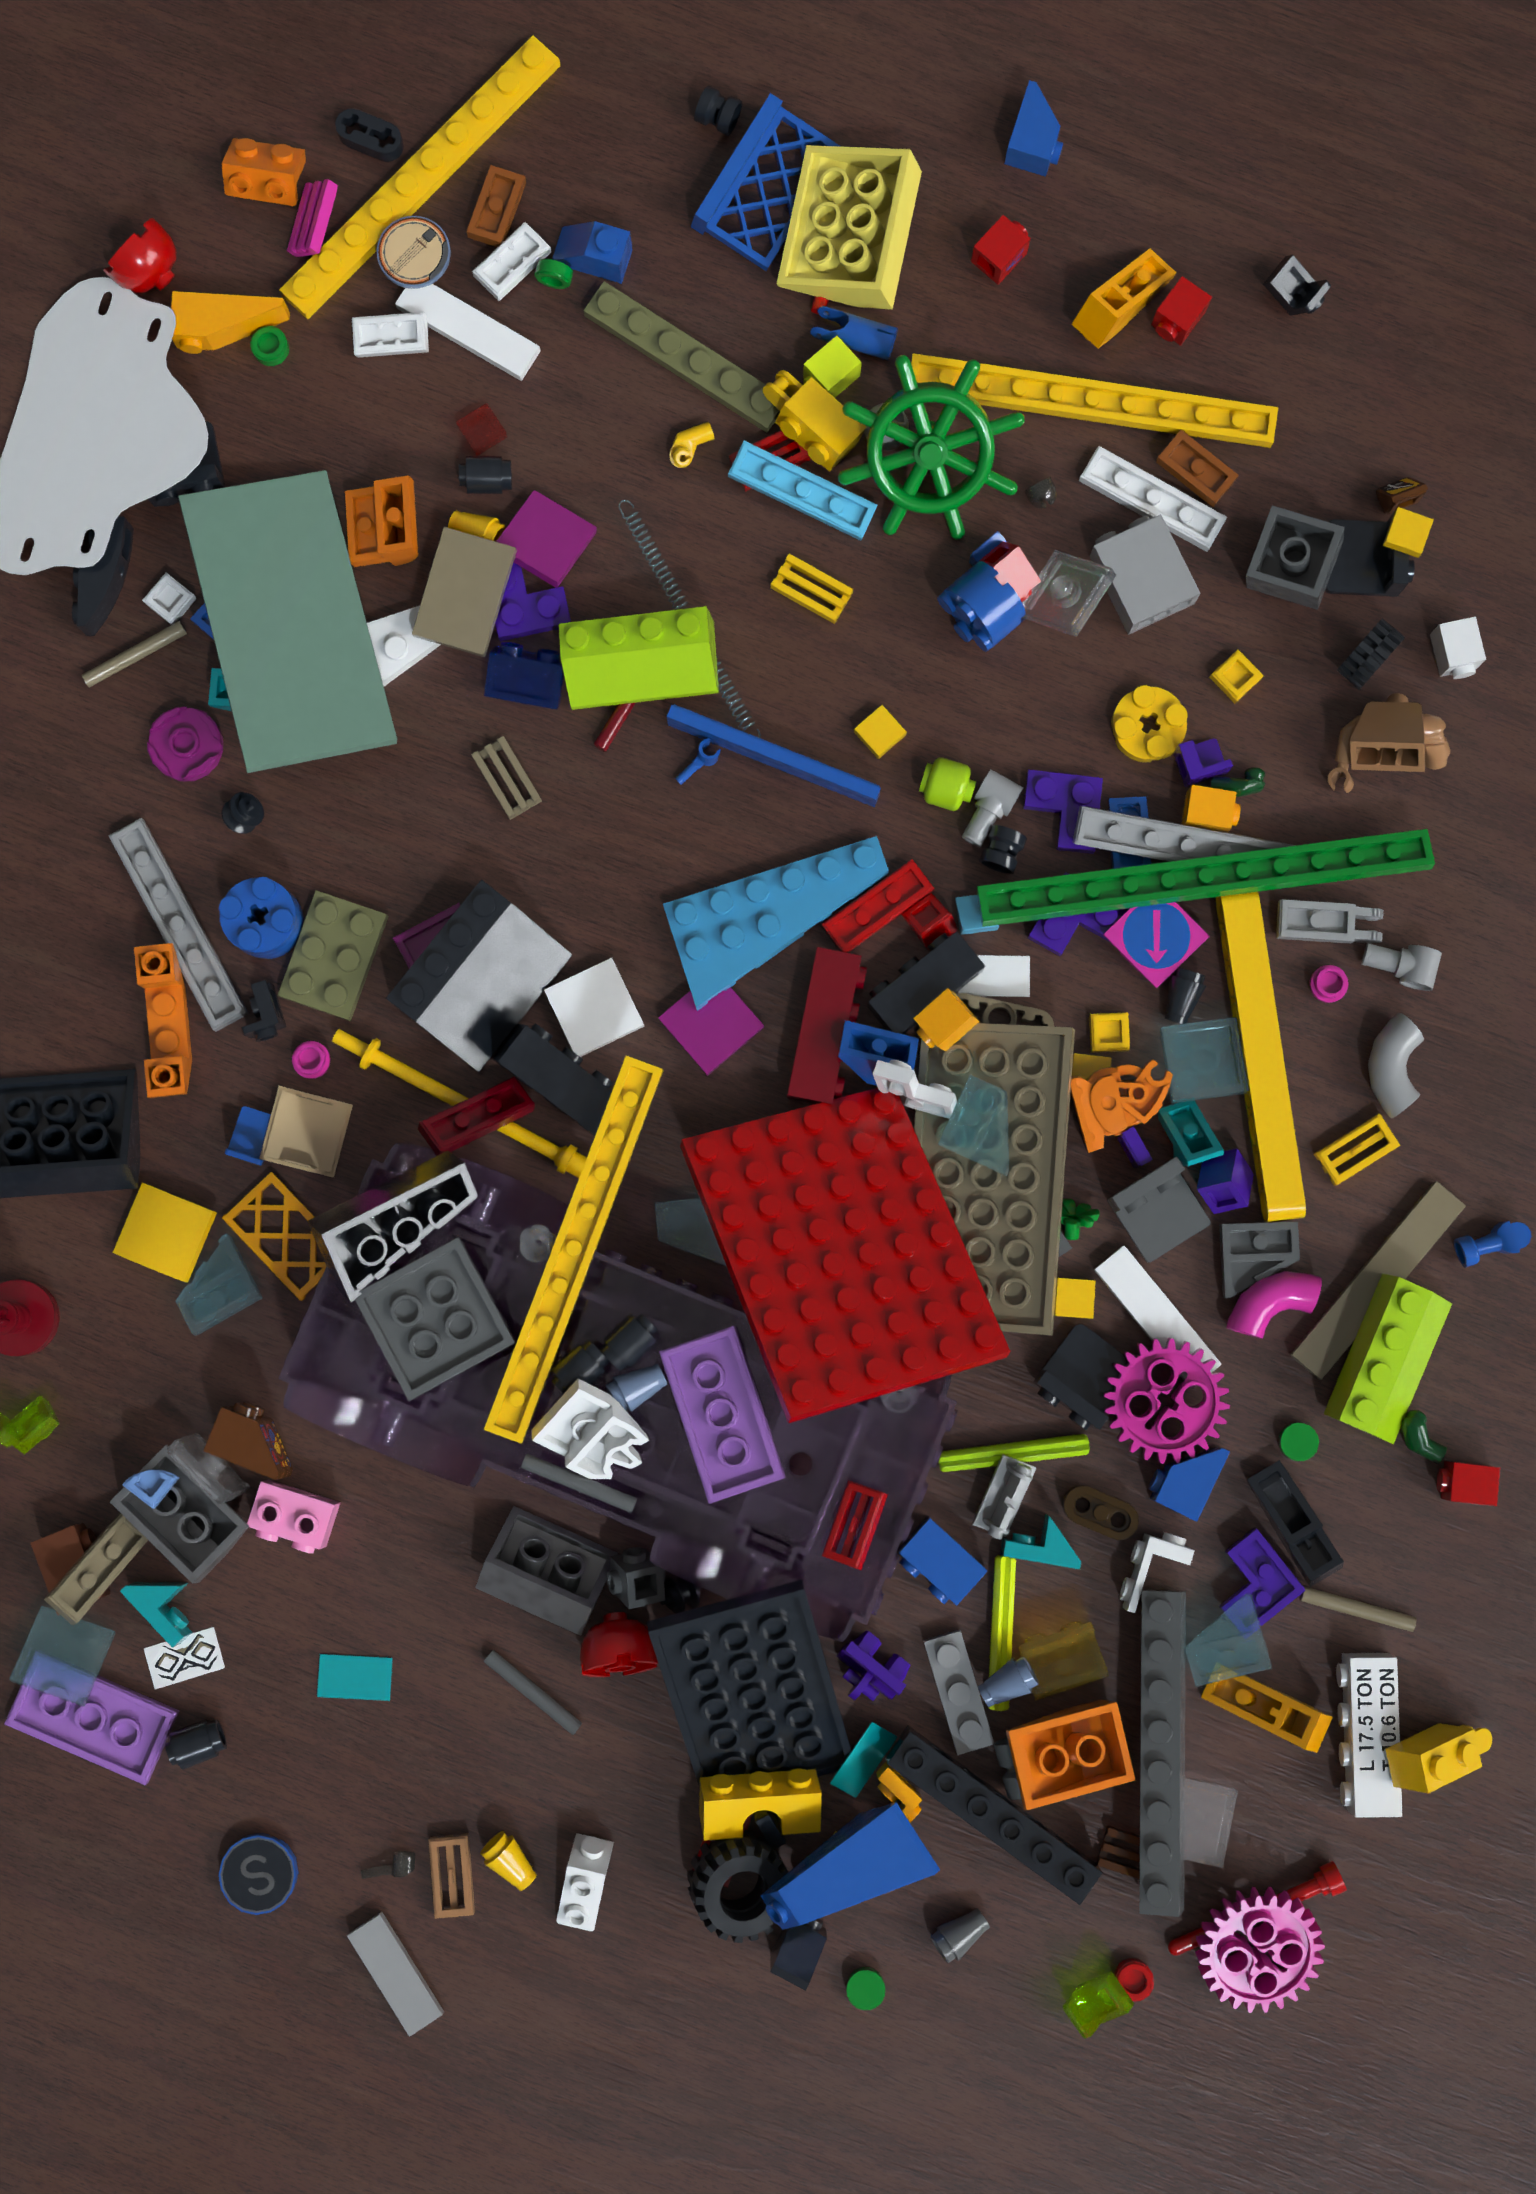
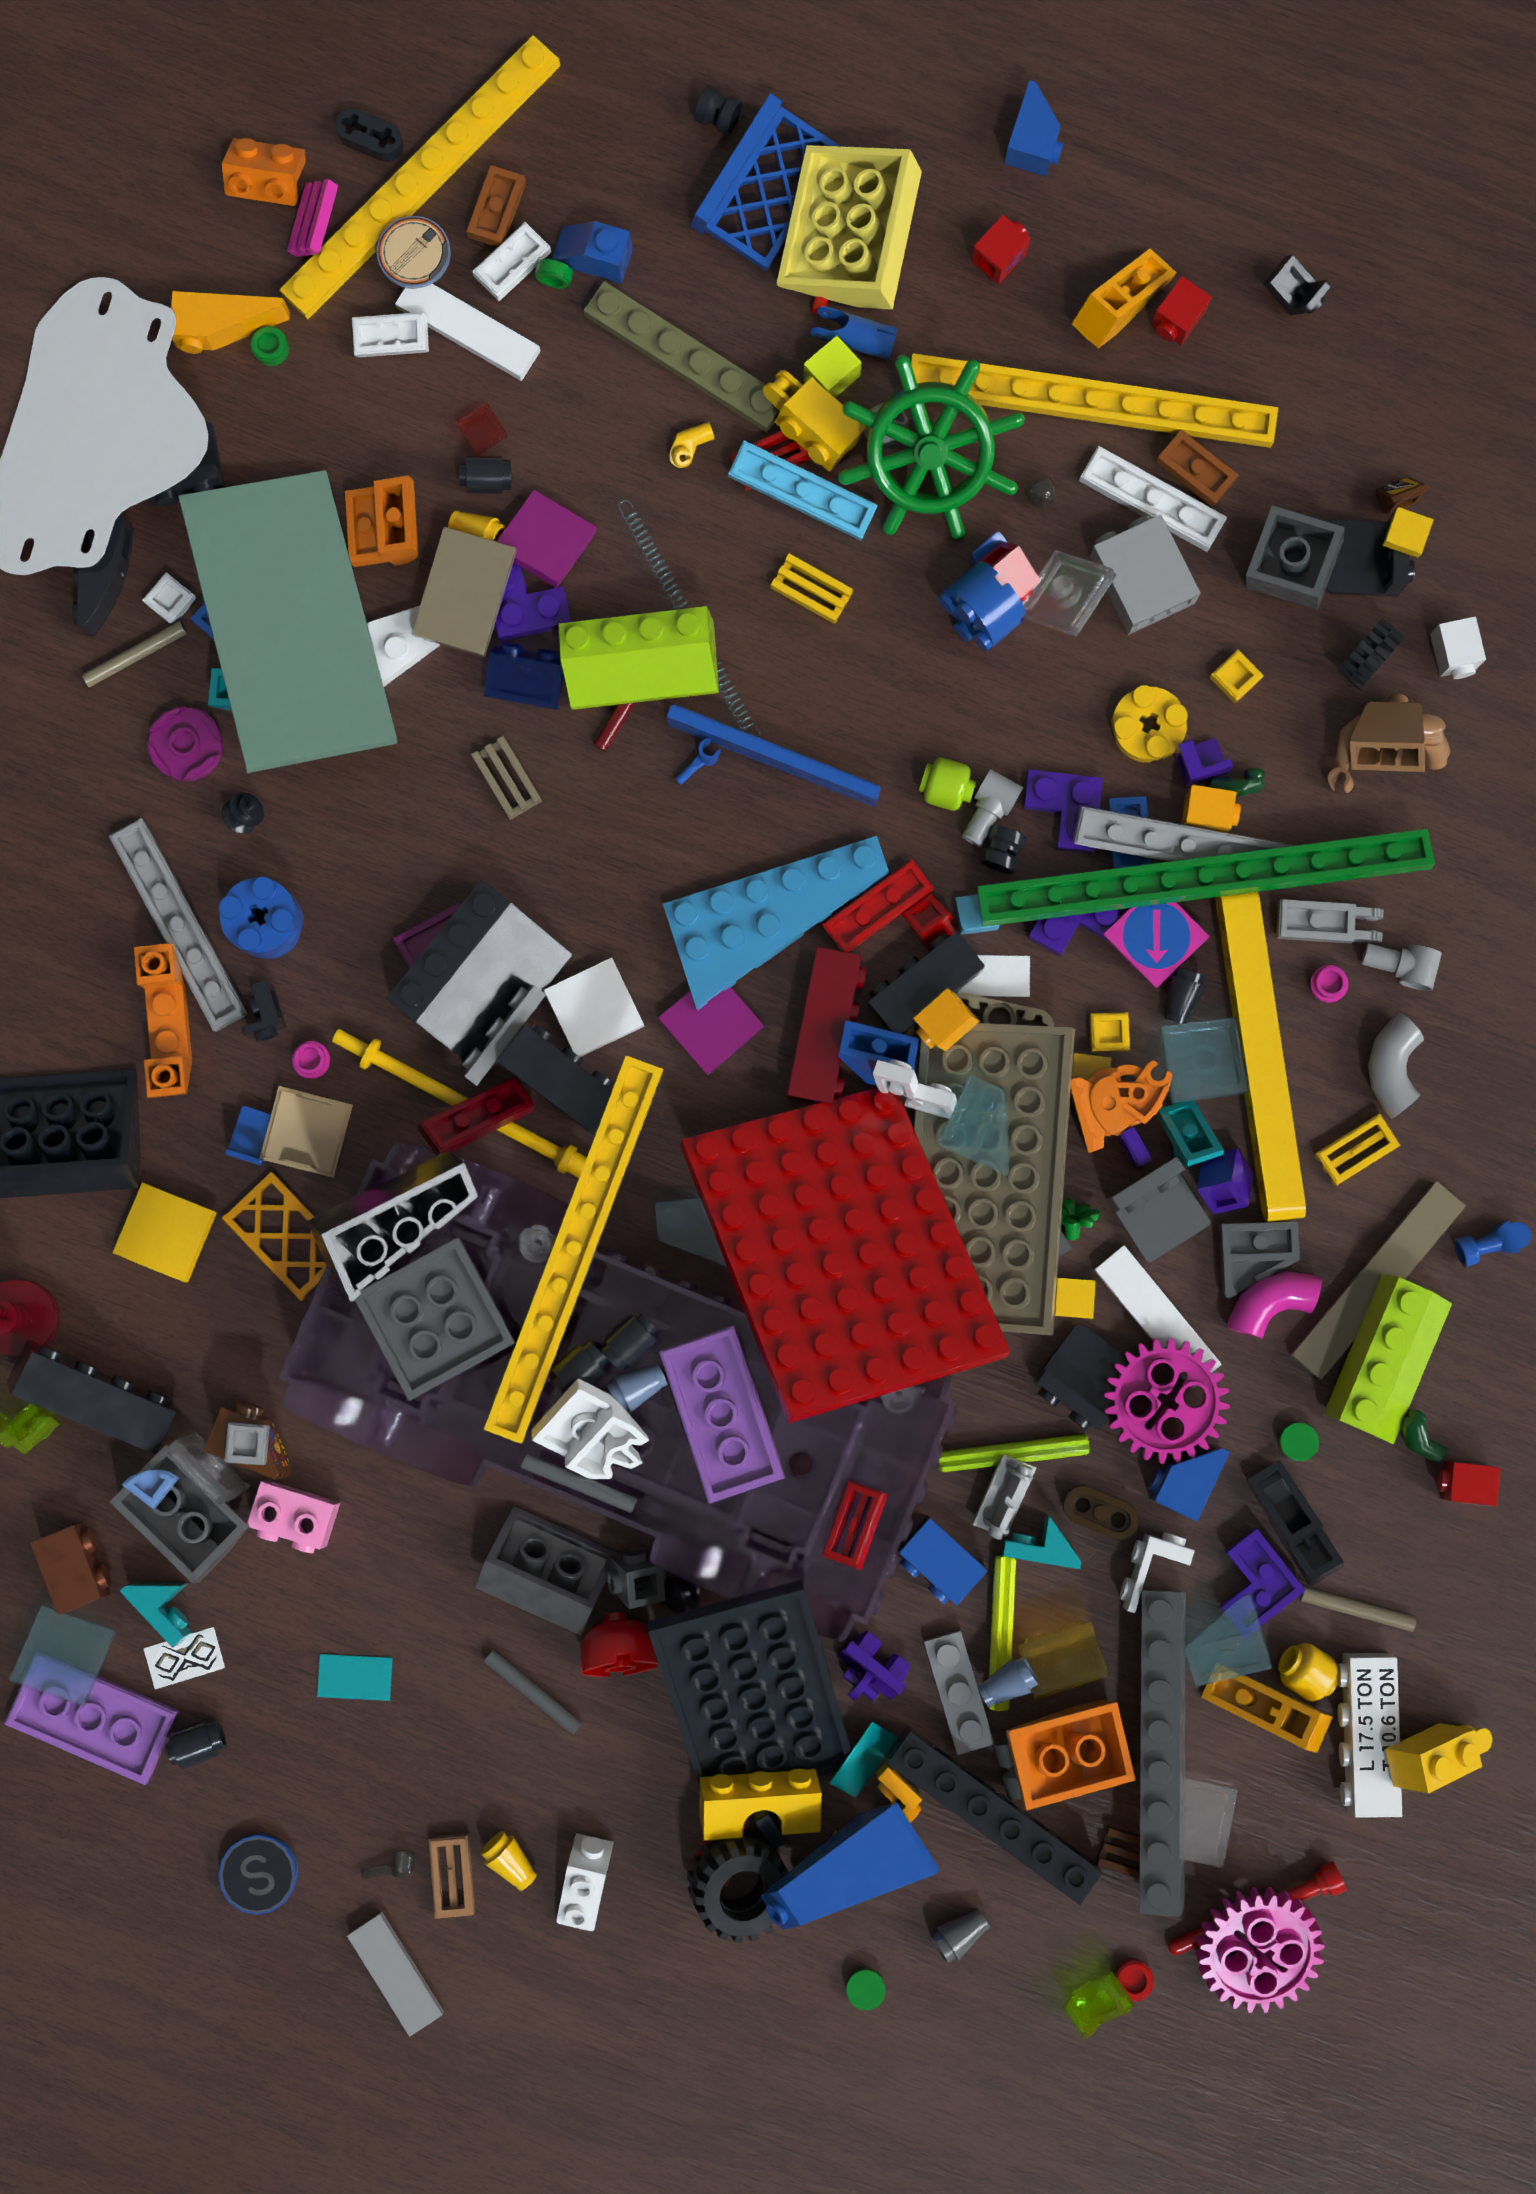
(90, 1397): none -> black wedge
(96, 1569): dark tan tile -> none
(144, 260): red cylinder -> none
(218, 1289): clear light blue wing -> none
(247, 1443): none -> light grey tile
(333, 955): olive plate -> none
(501, 1033): none -> light grey plate
(798, 1952): black slope -> none
(880, 731): yellow tile -> none
(1308, 1672): none -> yellow head

